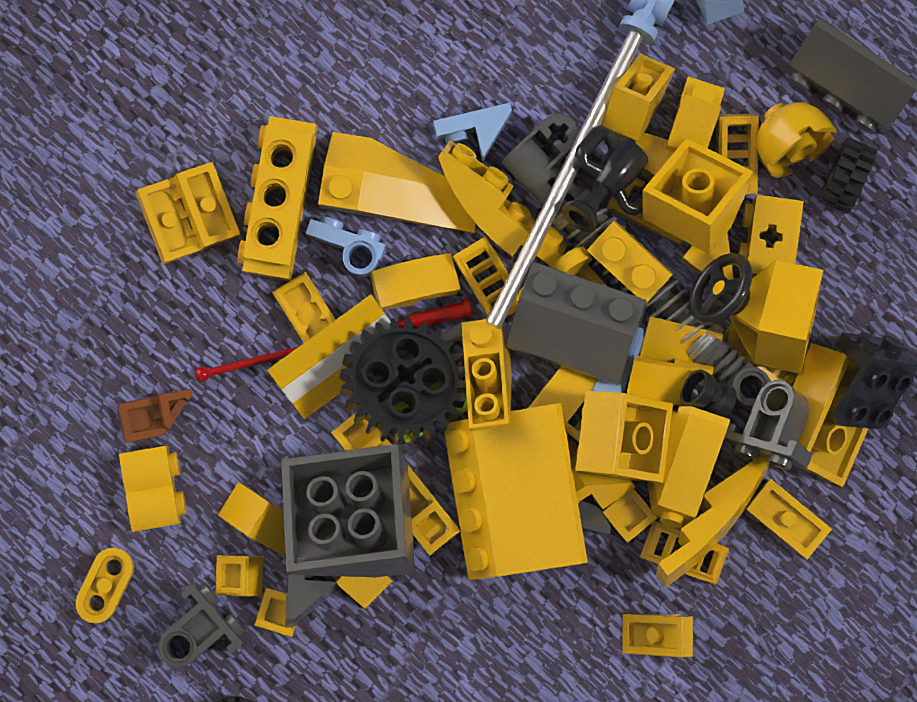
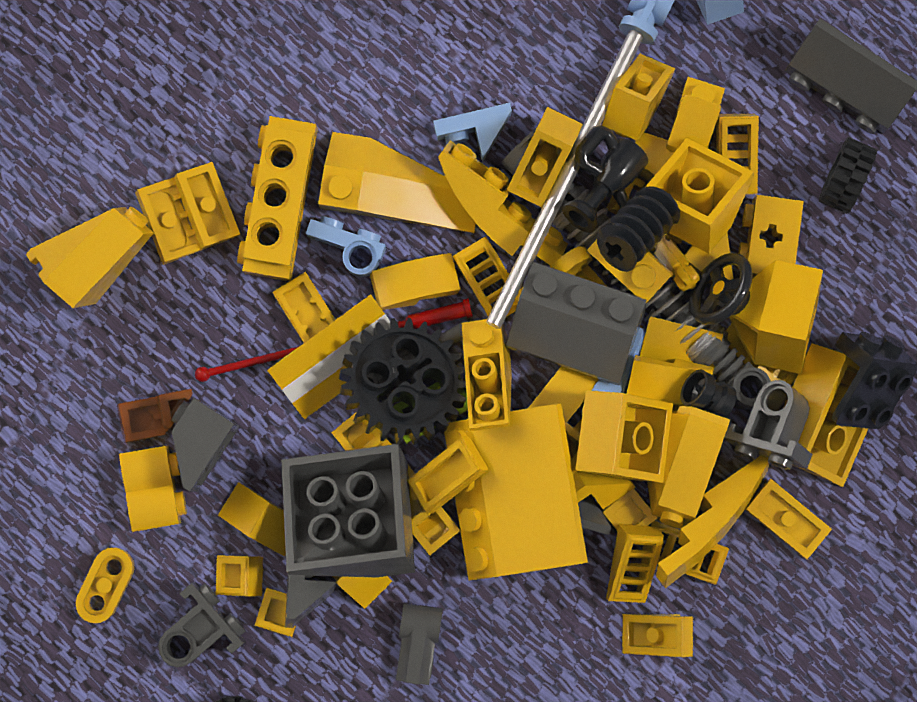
(91, 255): none -> yellow slope
(199, 440): none -> dark grey slope
(419, 634): none -> dark grey piece
(447, 474): none -> yellow tile
(544, 157): none -> yellow slope
(628, 535): none -> yellow slope
(637, 227): none -> black piece
(672, 258): none -> yellow axle
(795, 131): yellow cylinder -> none

